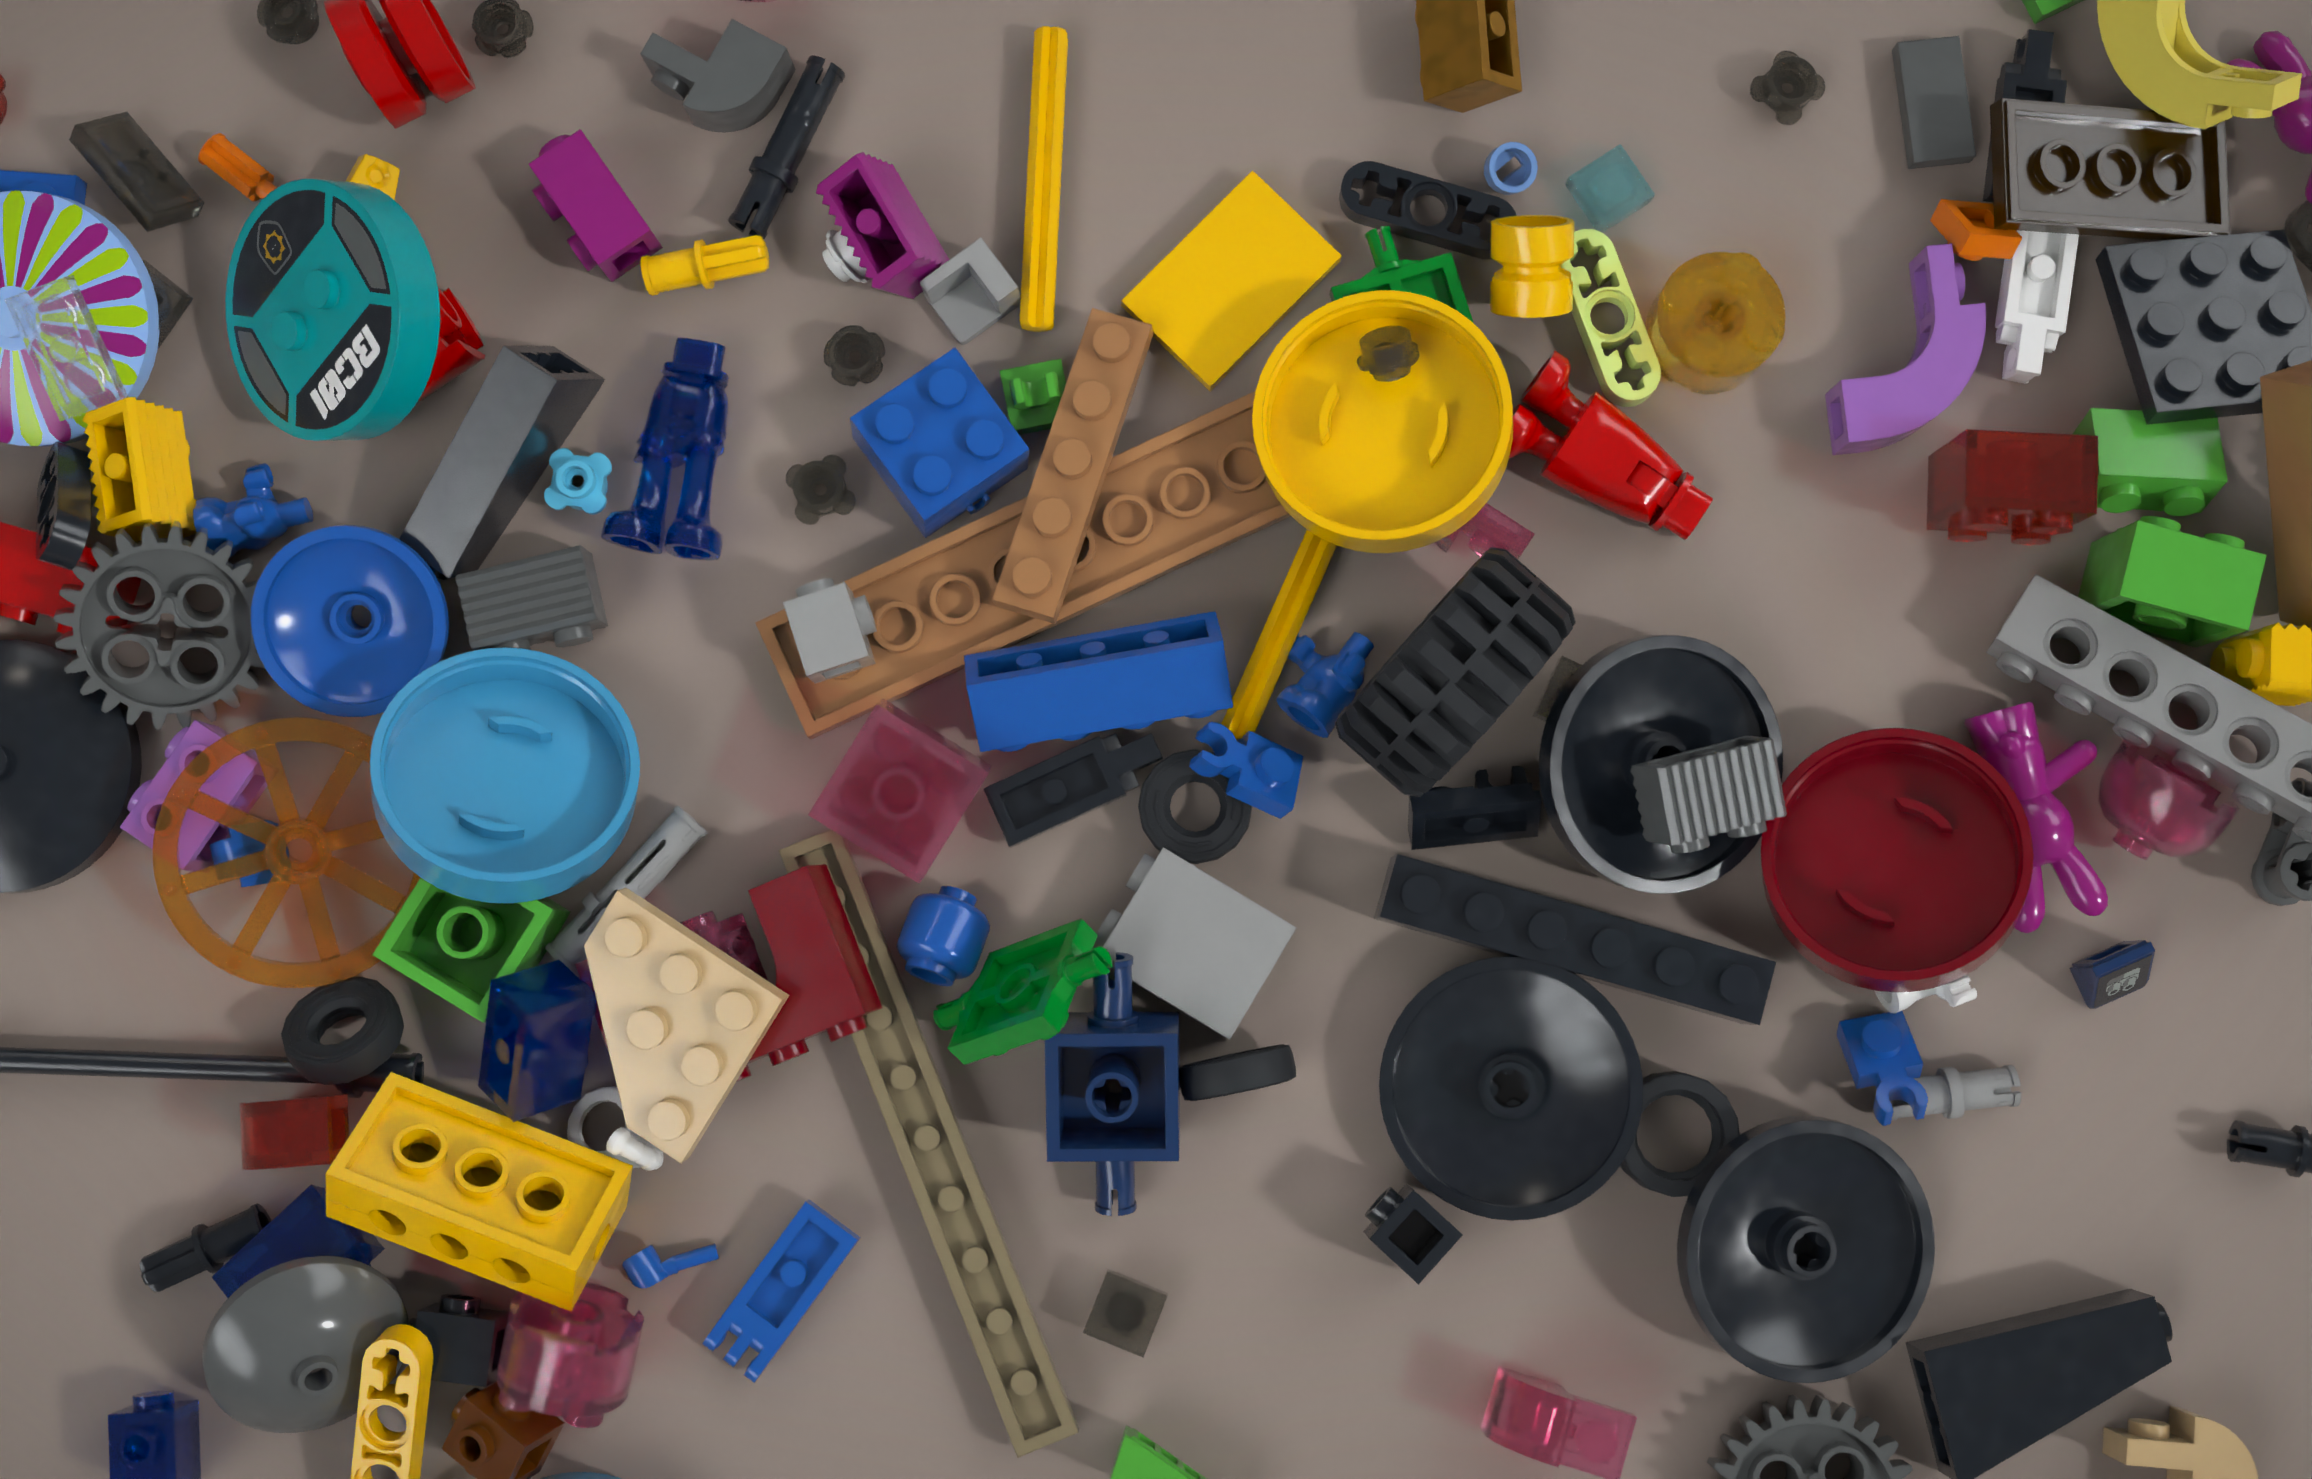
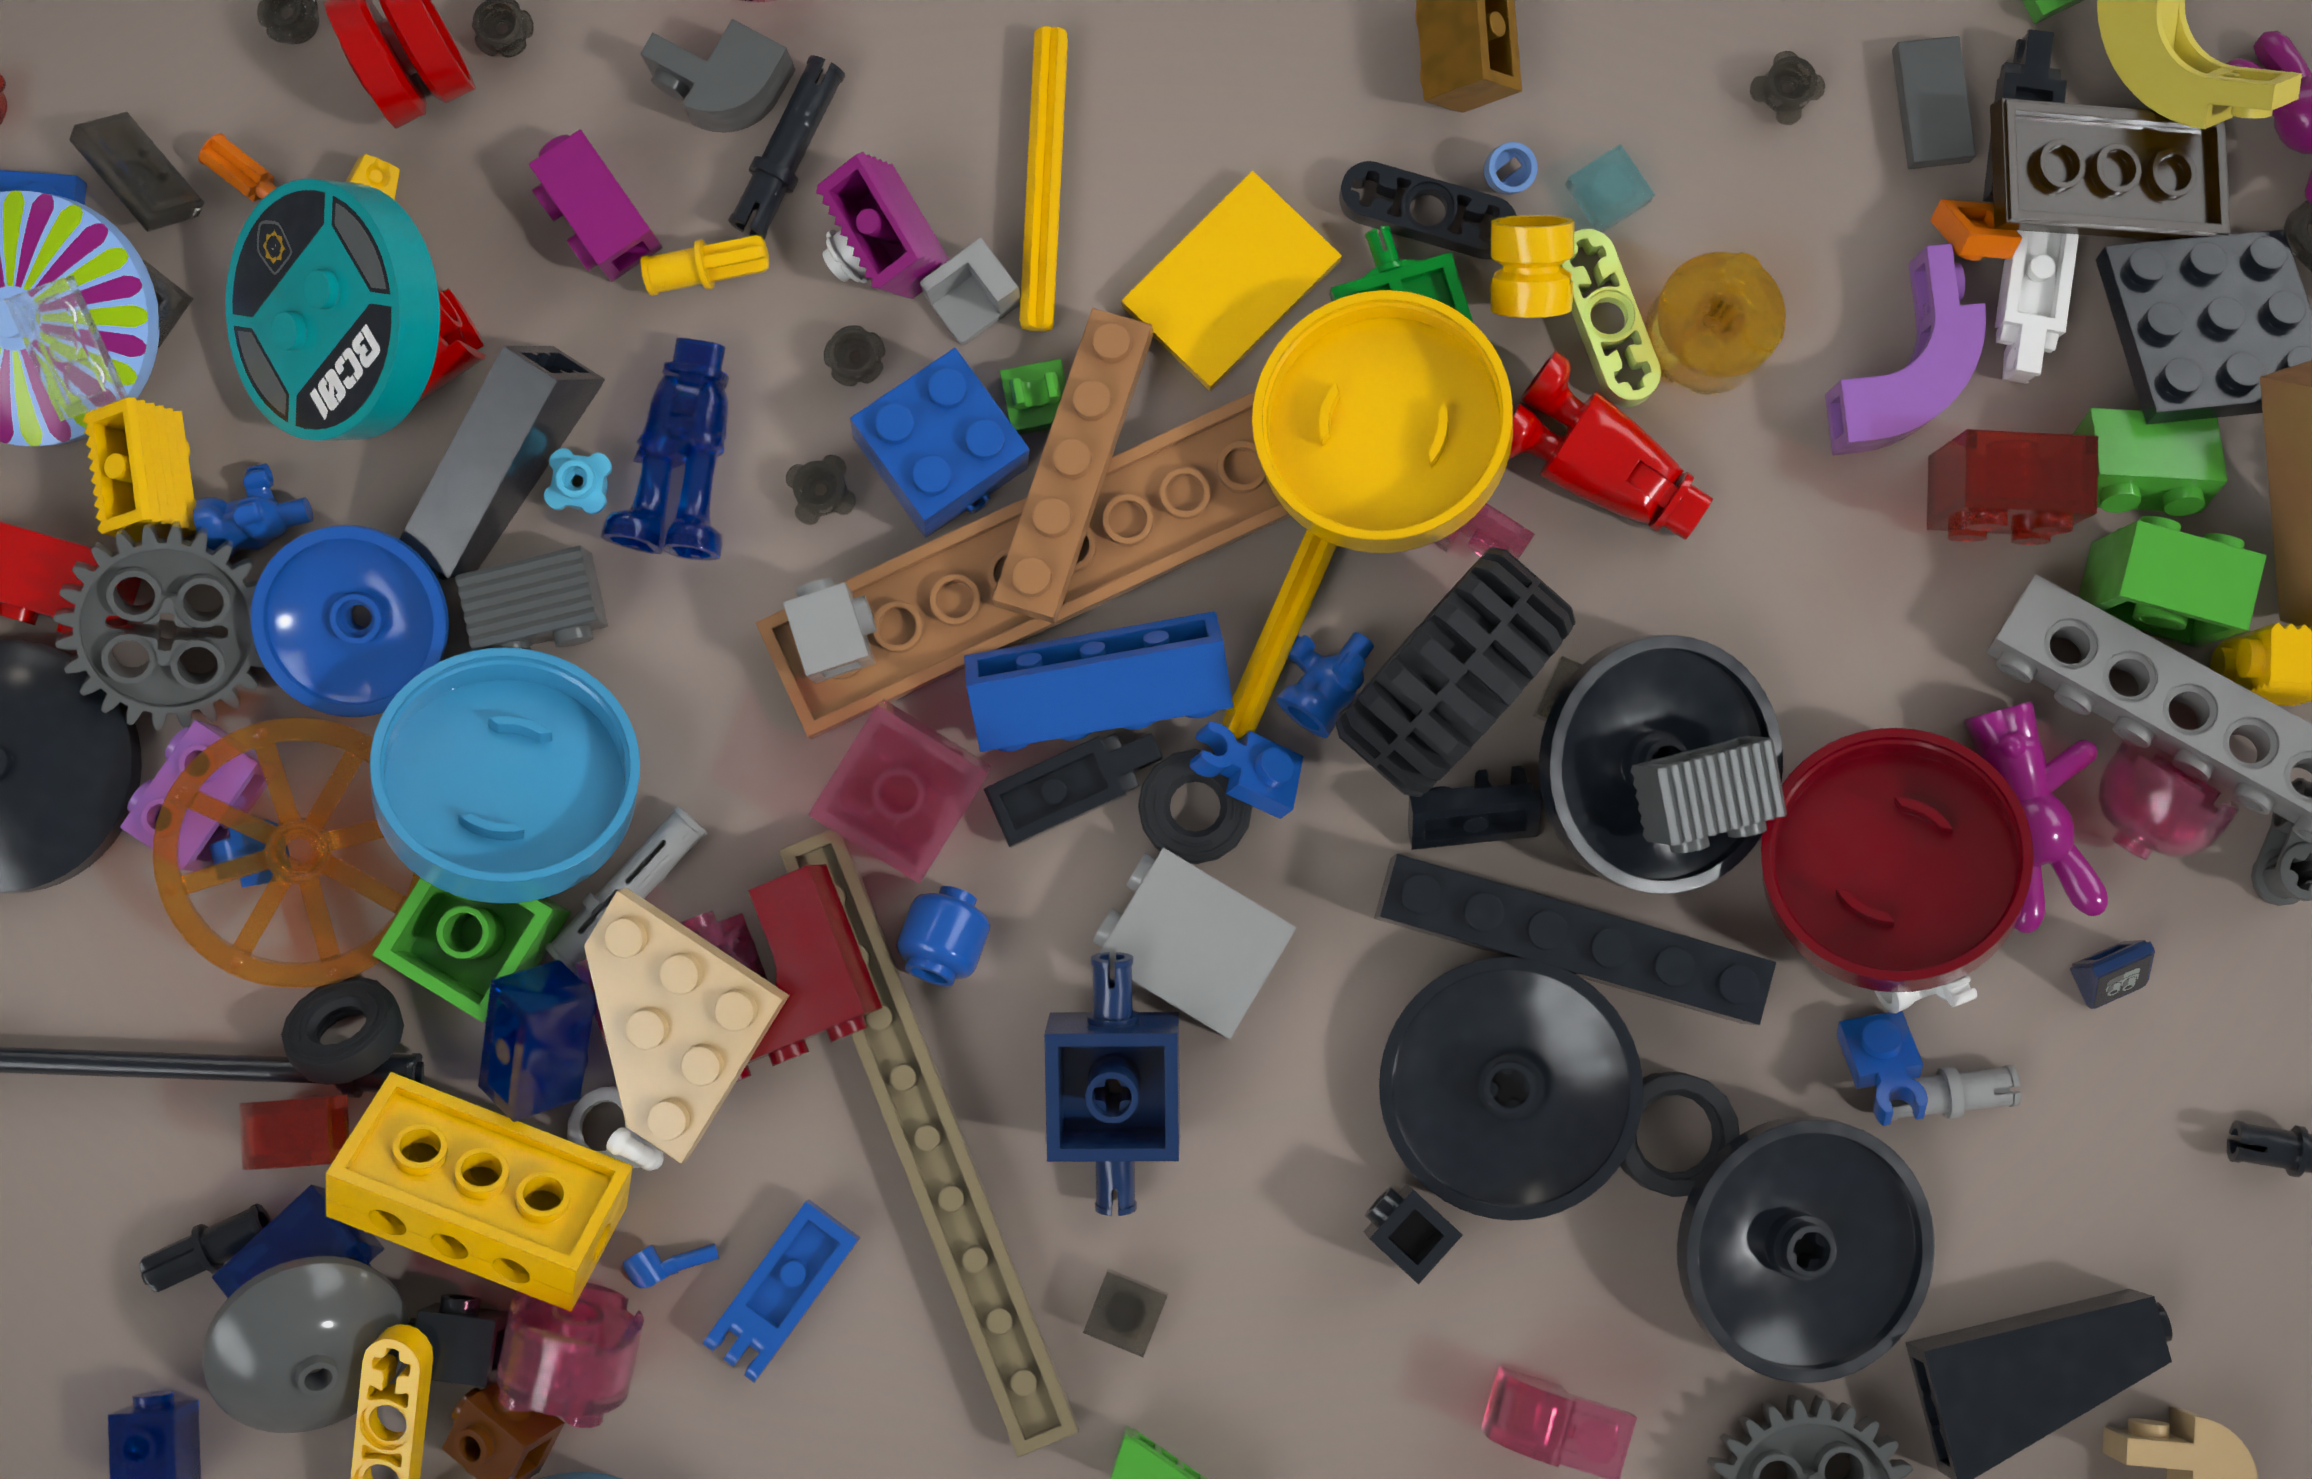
(63, 506): black beam -> none
(1023, 992): green plate -> none
(1237, 1072): black tyre -> none
(1388, 353): clear smoke plate -> none

